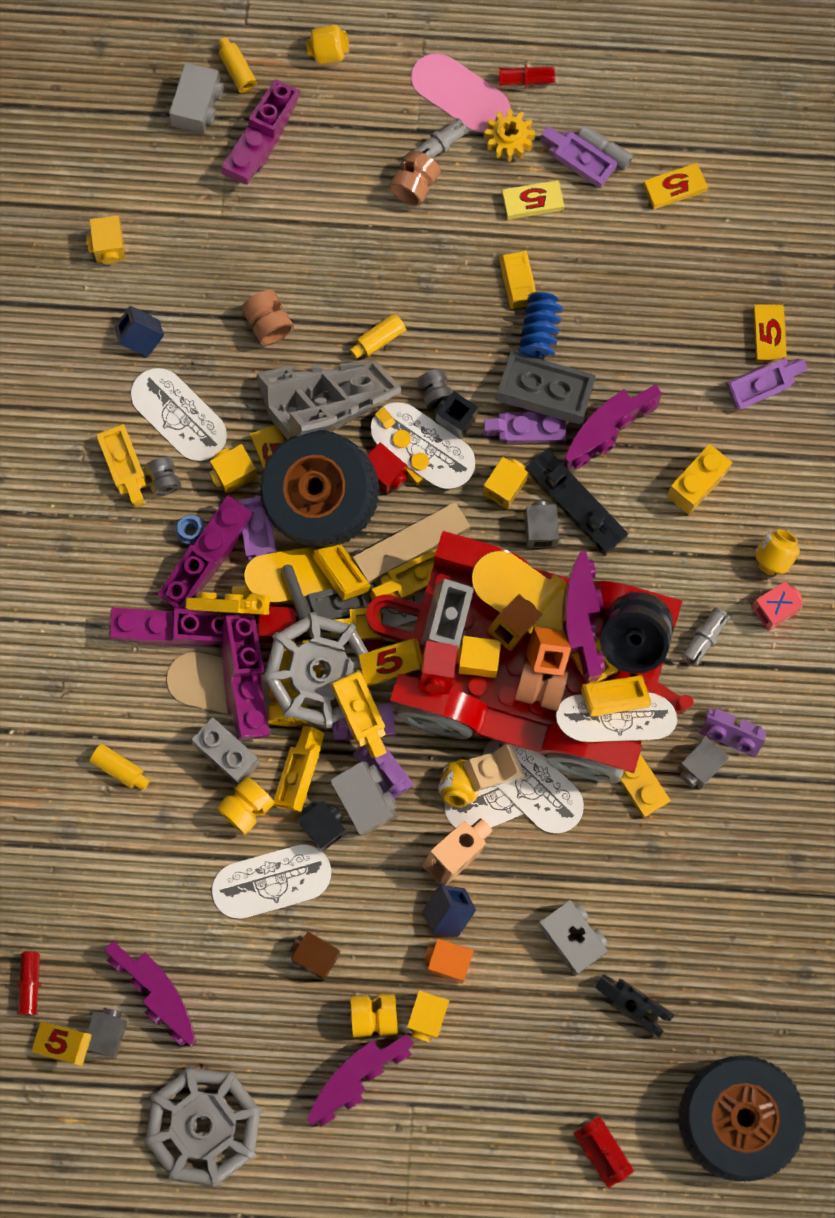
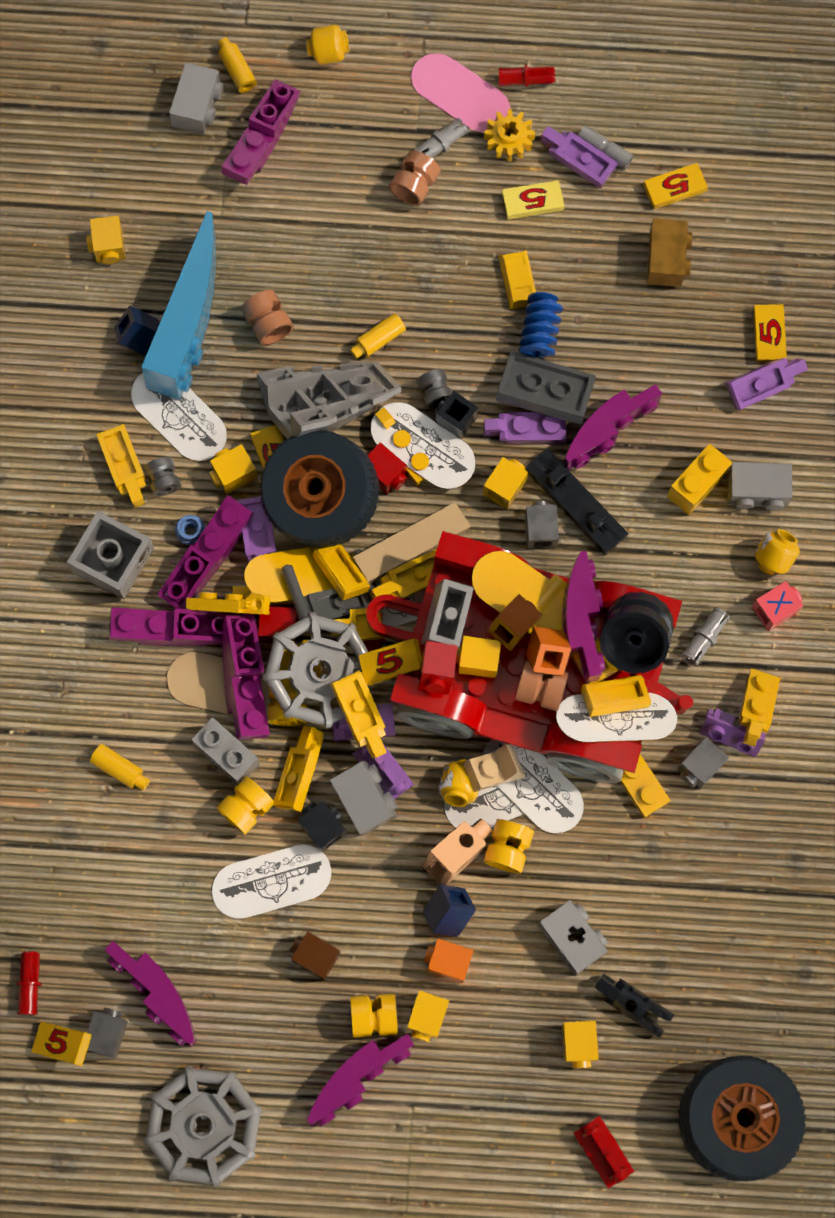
(110, 555): none -> light grey brick
(185, 320): none -> dark azure slope
(504, 856): none -> yellow wheel
(580, 1043): none -> yellow brick
(667, 252): none -> pearl gold brick
(758, 705): none -> yellow hinge
(760, 485): none -> light grey brick

